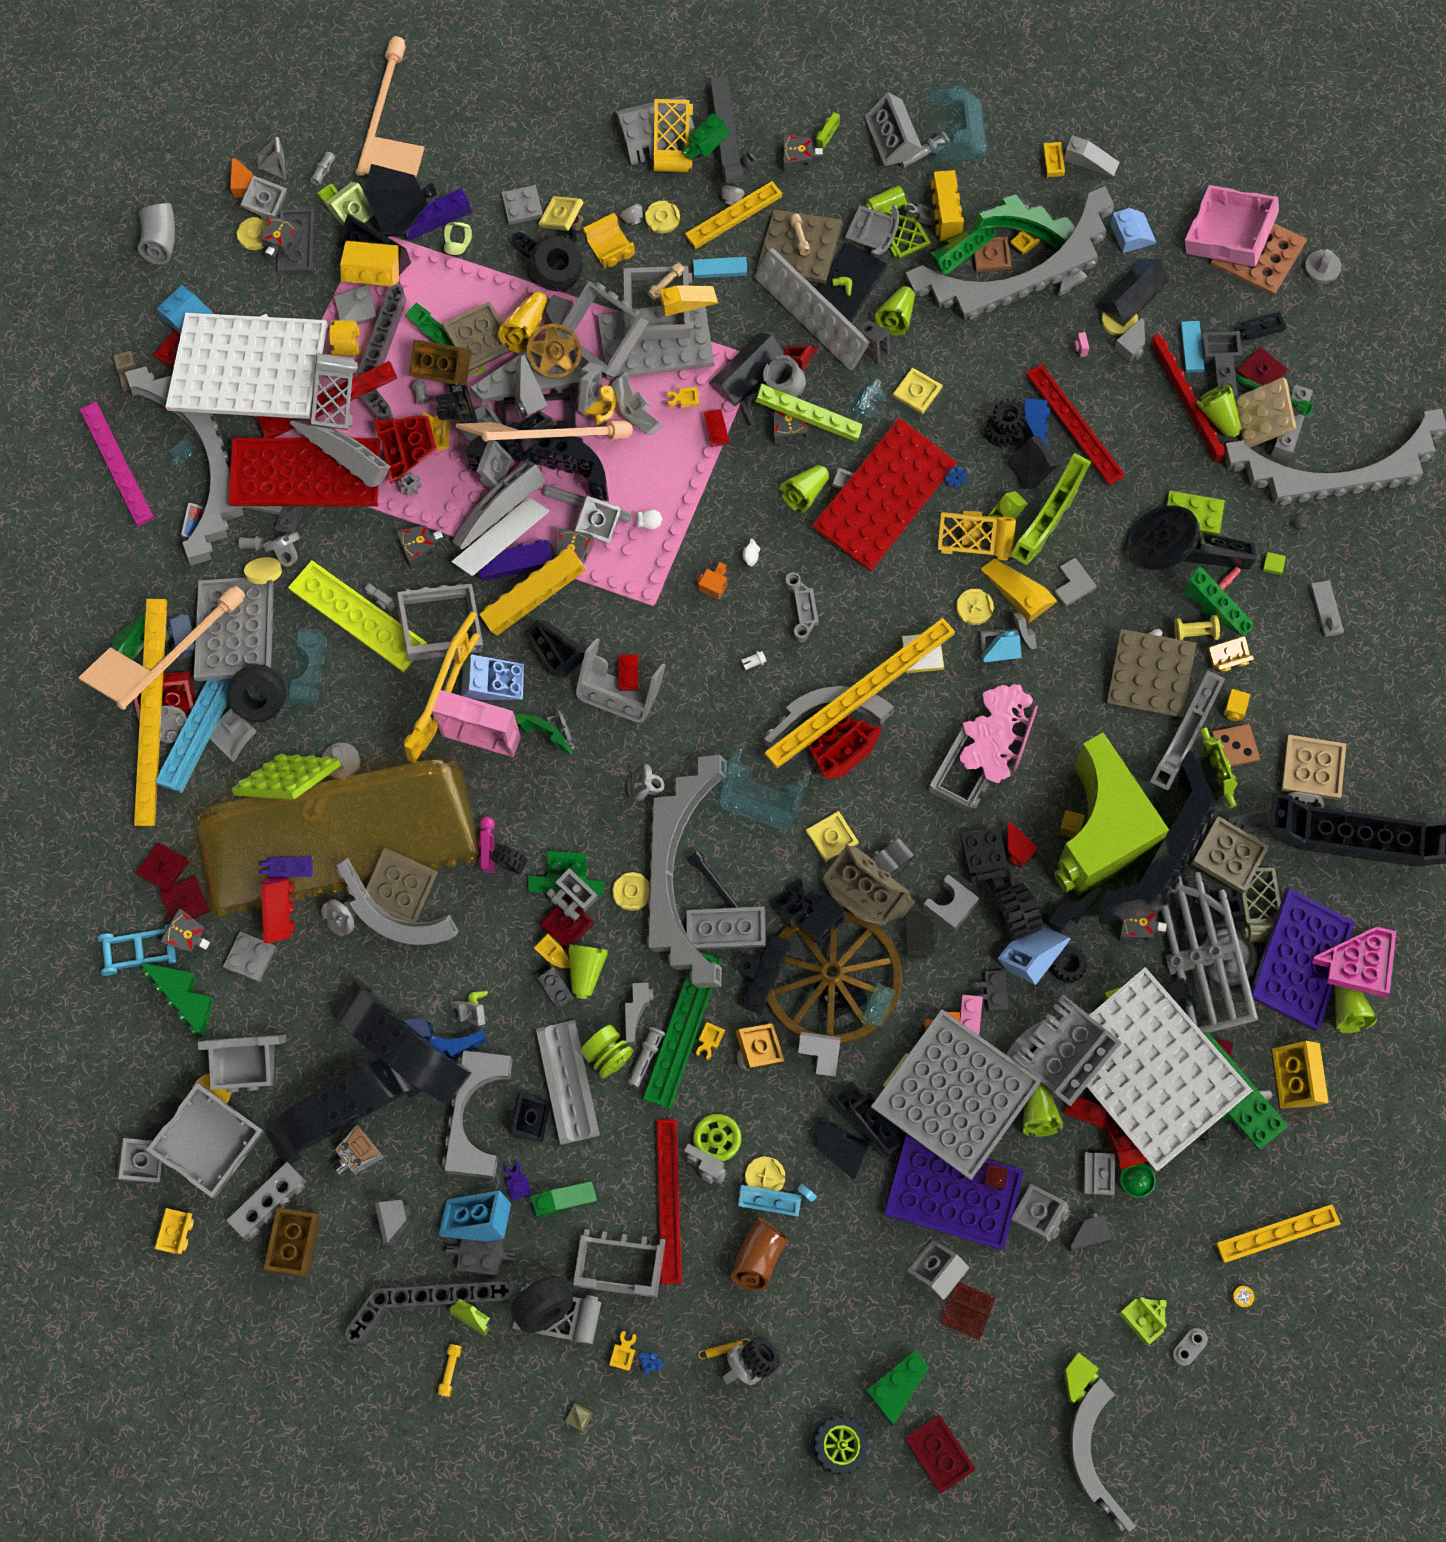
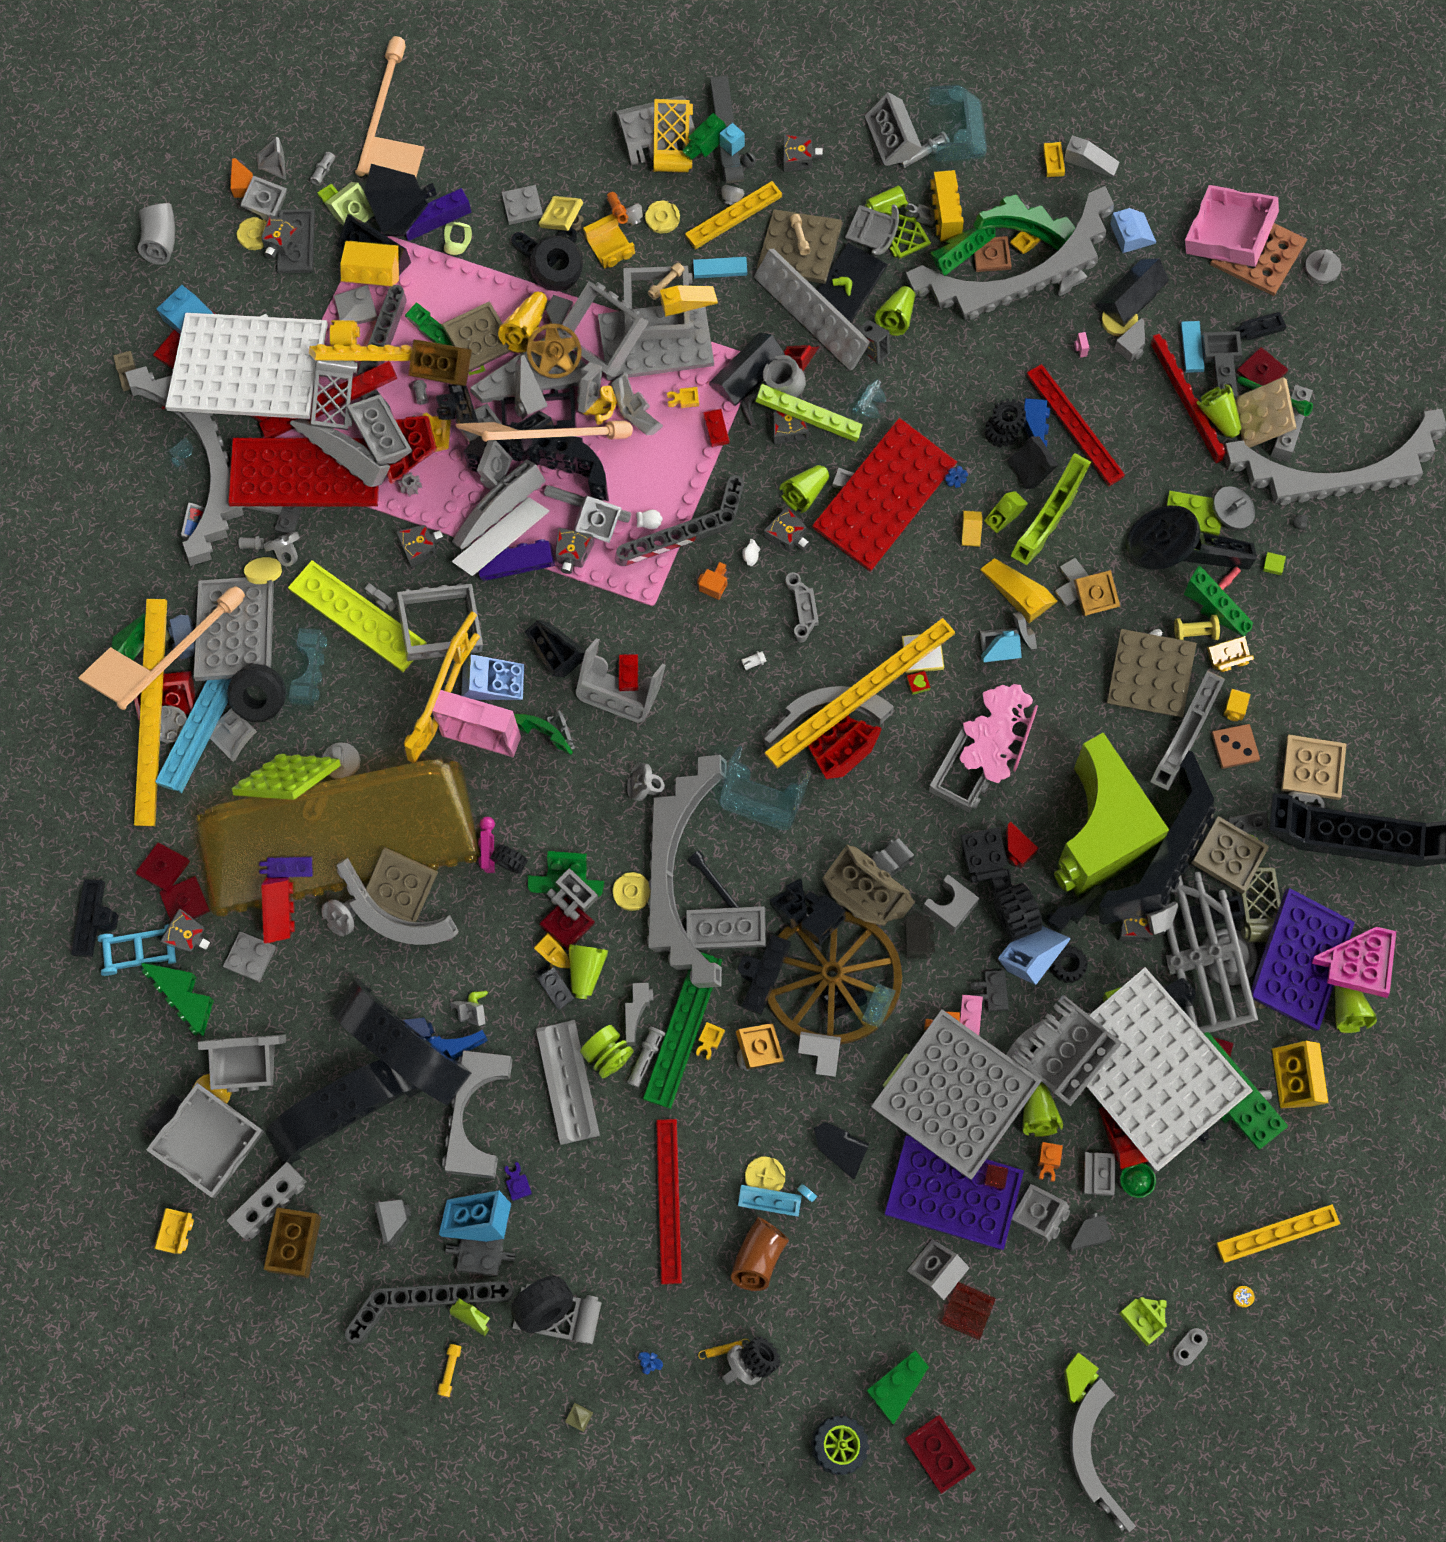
(91, 917): none -> black plate
(117, 464): dark pink plate -> none
(137, 1163): light grey slope -> none
(356, 1152): torso -> none
(360, 353): none -> yellow plate
(379, 430): none -> light grey slope
(529, 1118): black slope -> none
(533, 591): yellow brick -> none
(563, 1199): slope -> none
(617, 1287): light grey hinge -> none
(618, 209): none -> orange pin
(623, 1355): yellow plate -> none
(681, 530): none -> dark grey beam
(710, 1168): light grey plate -> none
(722, 1121): lime plate -> none
(732, 139): none -> medium azure brick
(787, 531): none -> dark grey torso
(830, 127): lime plate -> none
(831, 836): light yellow tile -> none
(872, 1126): black slope -> none
(917, 391): light yellow tile -> none
(918, 682): none -> tile
(974, 606): light yellow tile -> none
(1001, 540): yellow piece -> none
(1049, 1159): none -> orange brick
(1071, 824): yellow brick -> none
(1087, 1112): red plate -> none
(1096, 593): none -> pearl gold plate
(1162, 919): none -> light grey slope
(1213, 748): lime plate -> none
(1233, 508): none -> shield
(1326, 608): light grey hinge -> none

